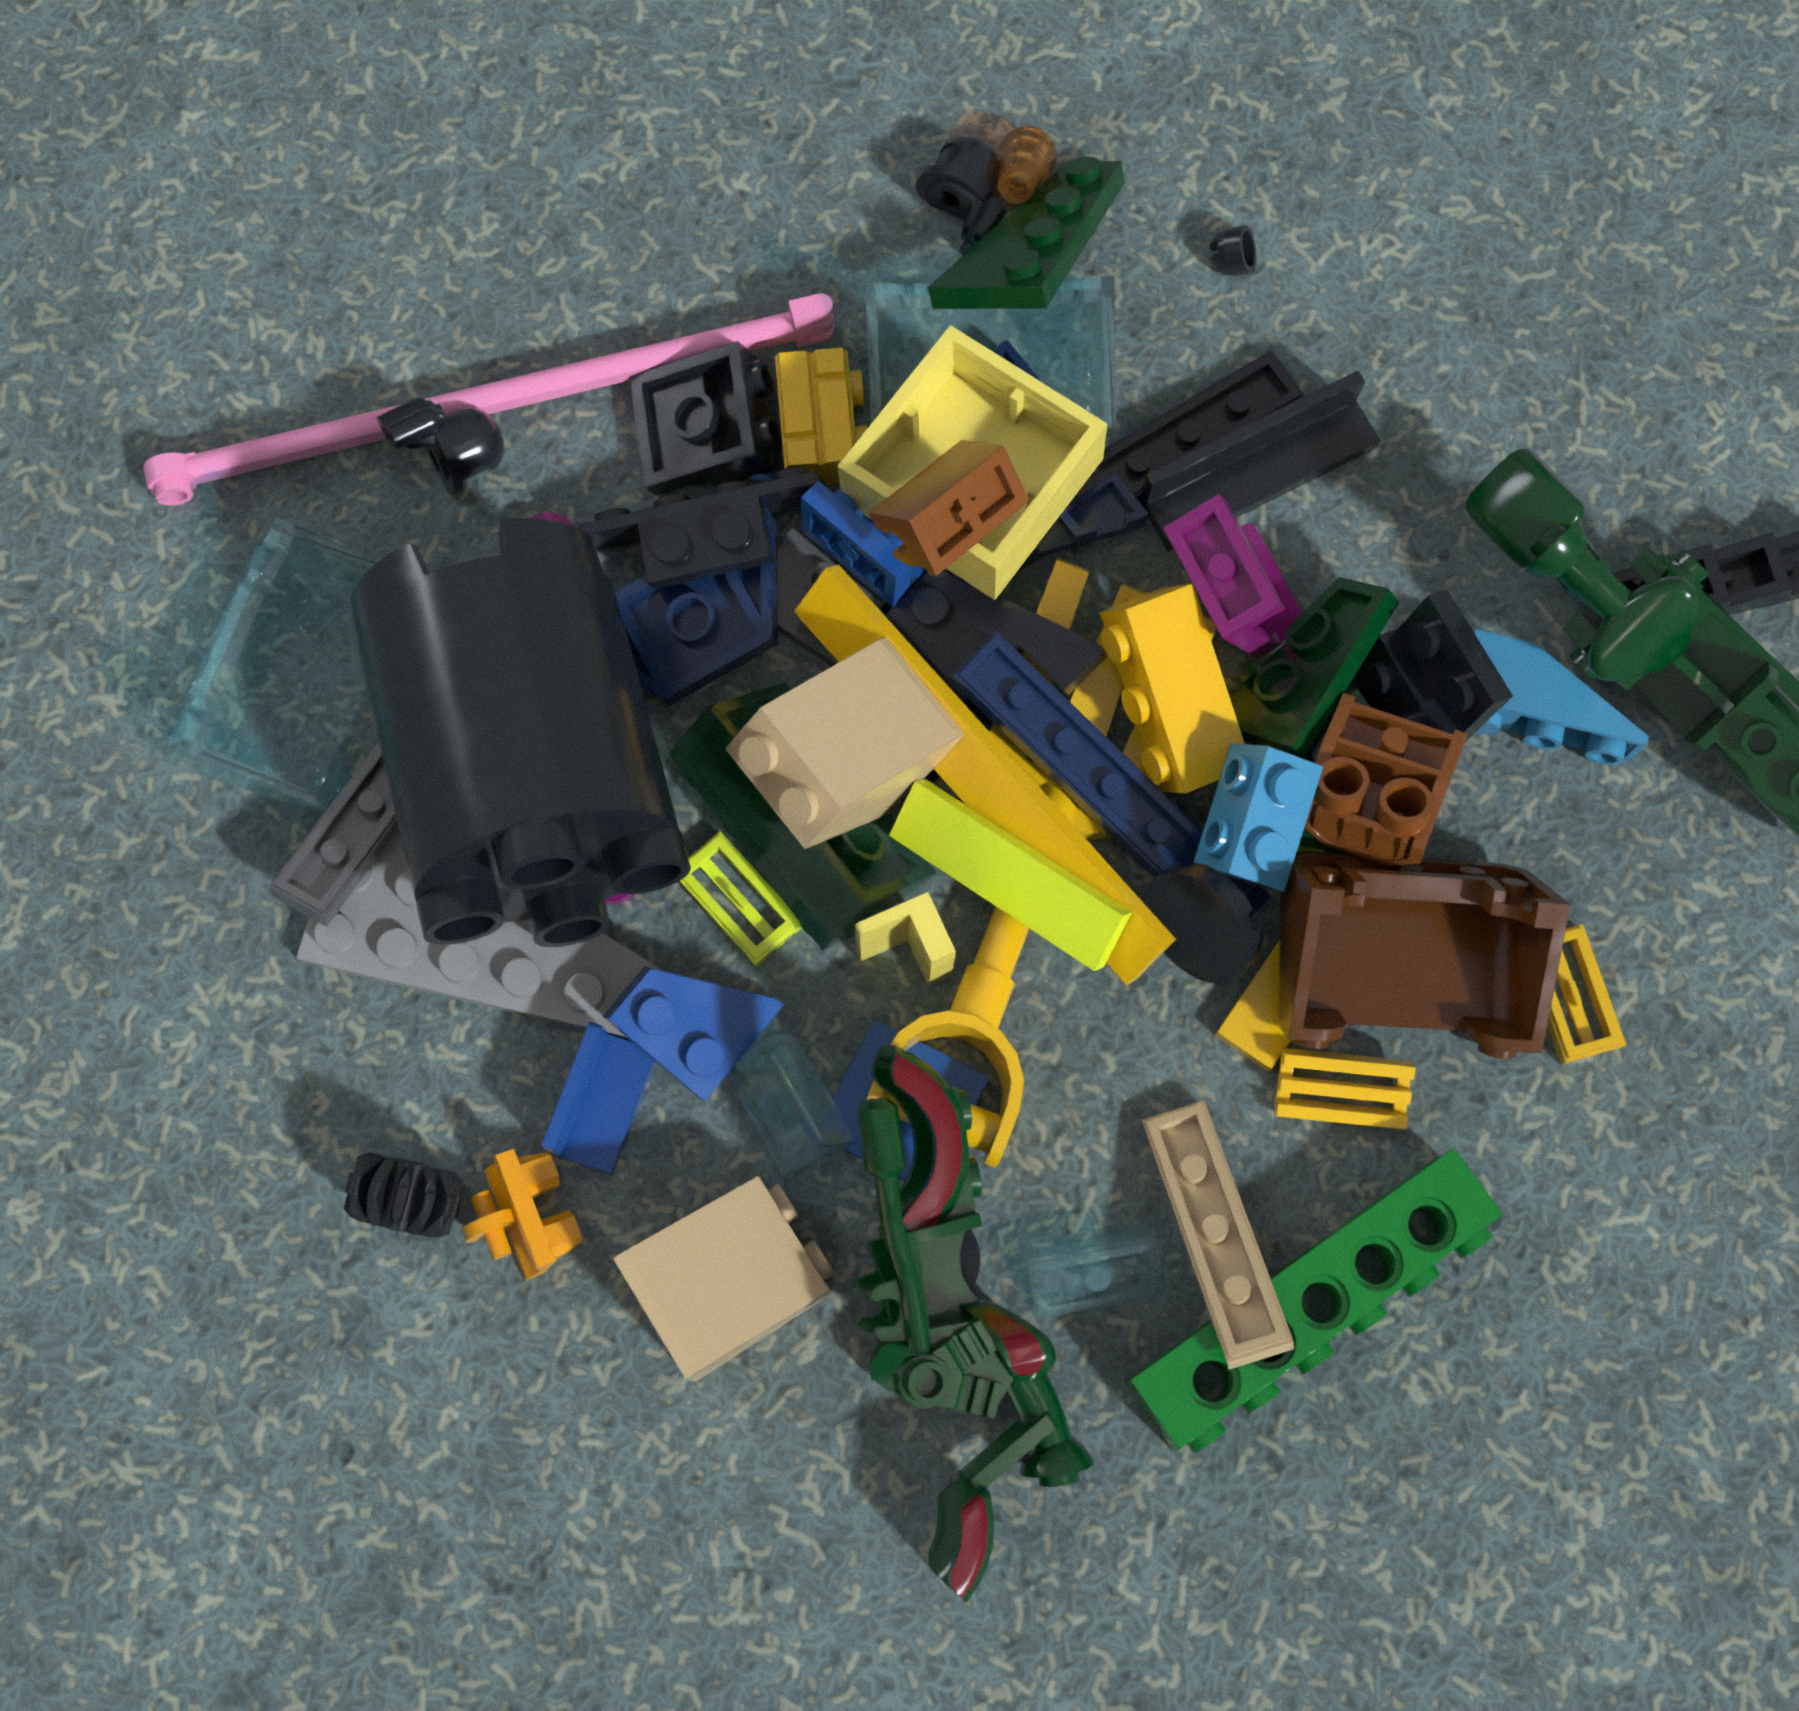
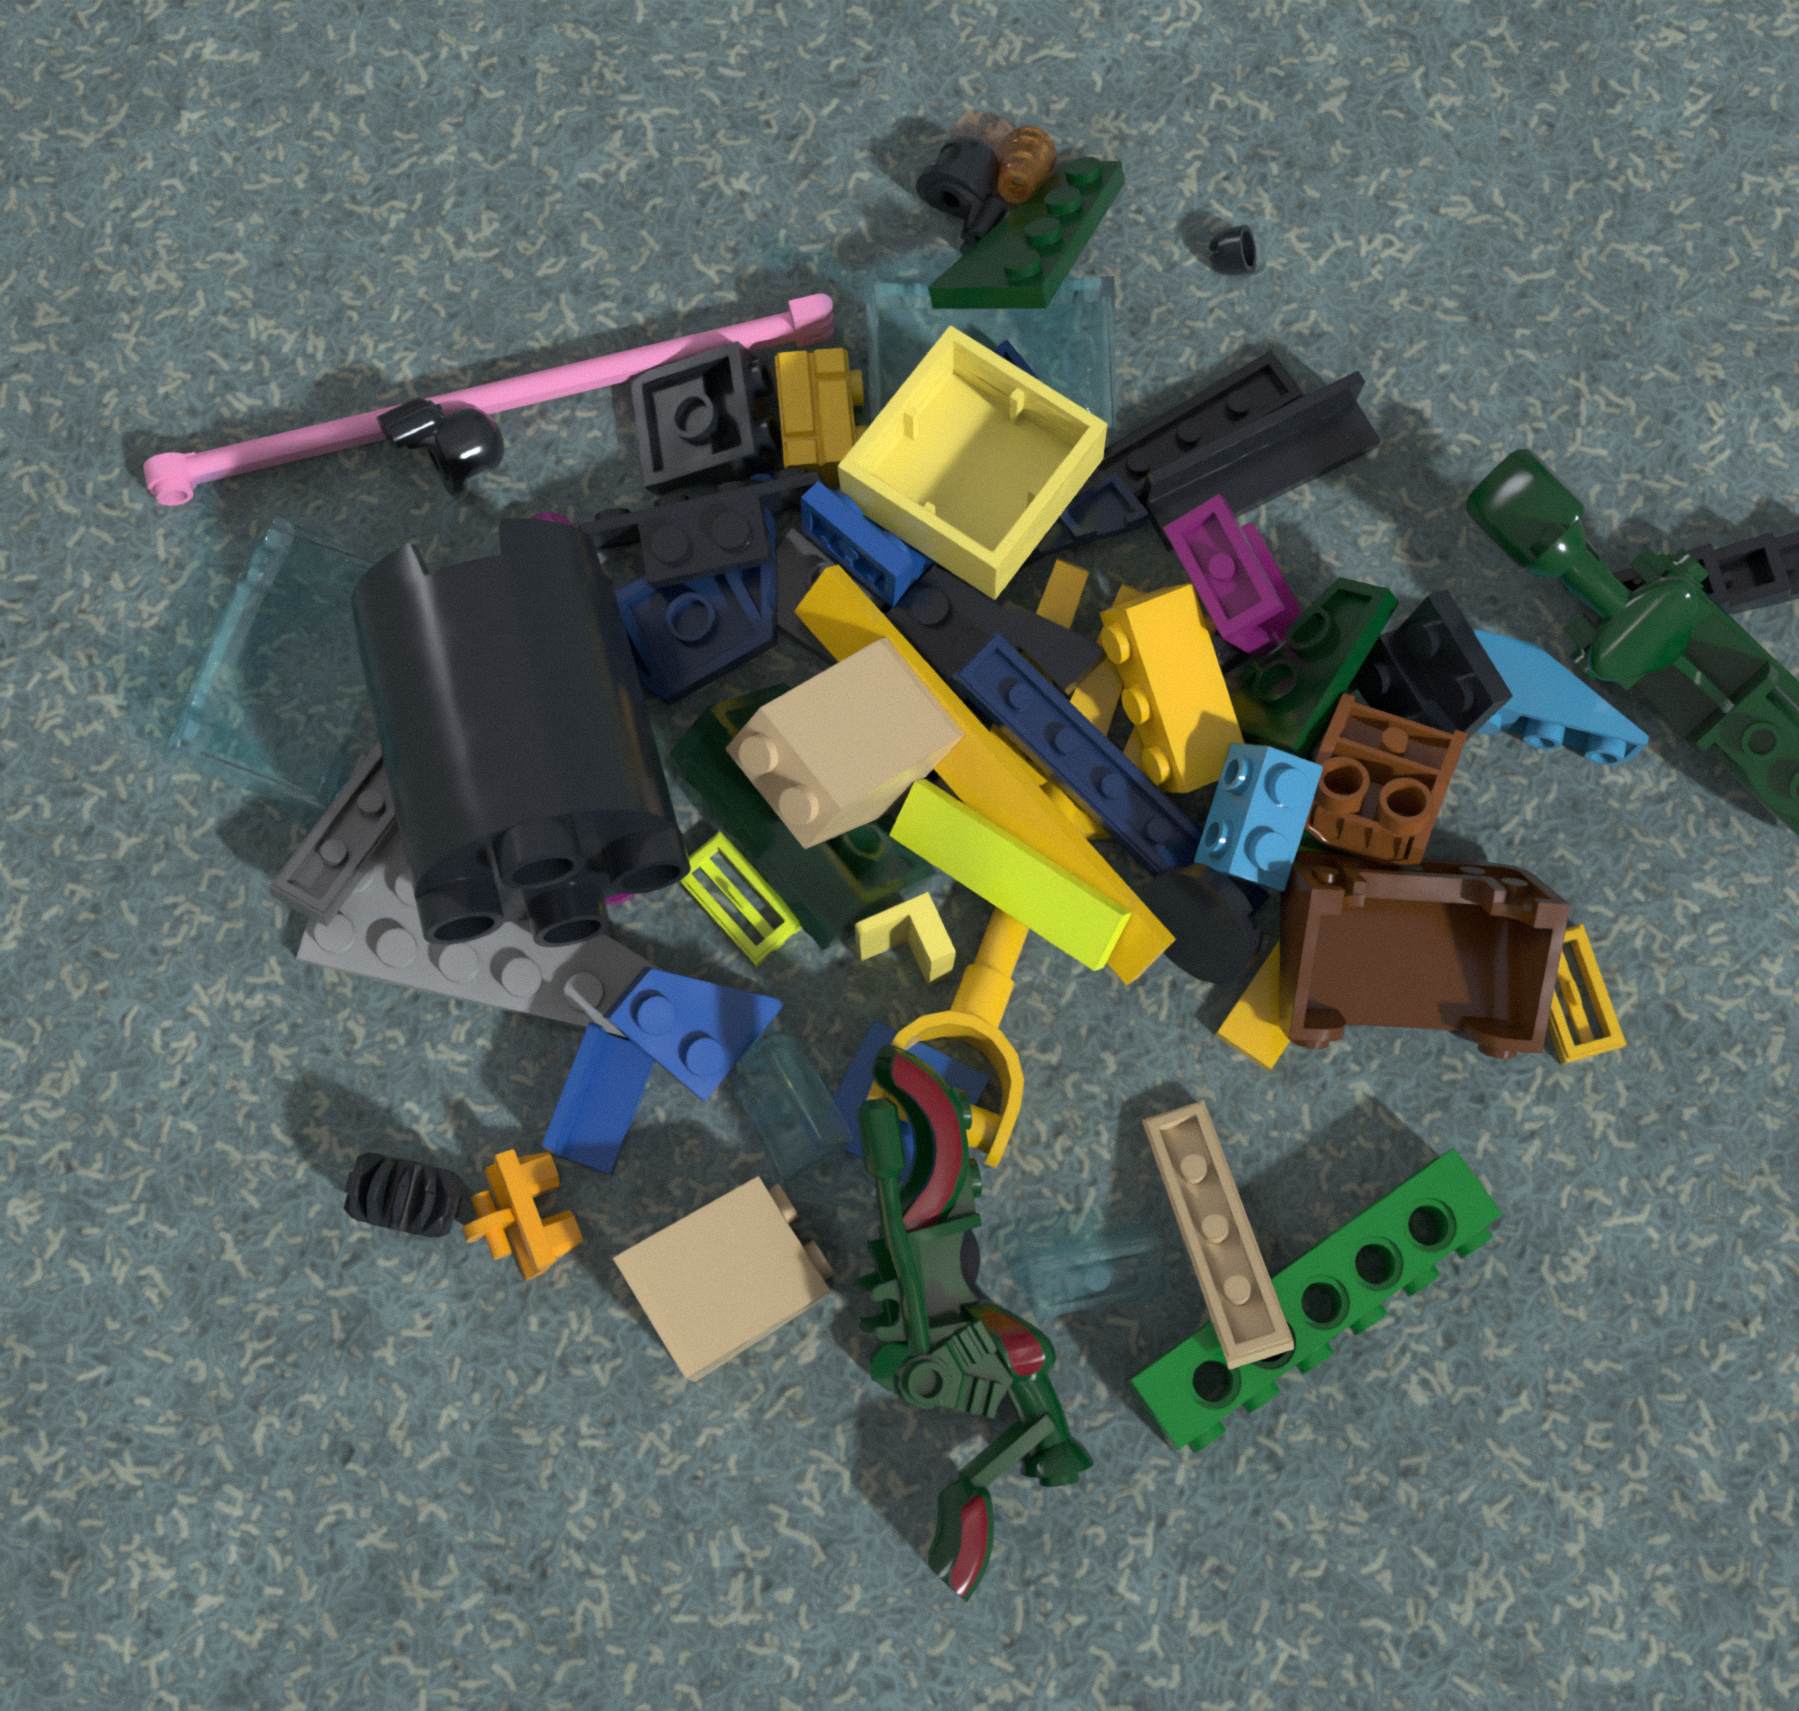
(951, 505): dark orange hinge -> none
(1227, 654): none -> black hand
(1399, 1095): yellow tile -> none

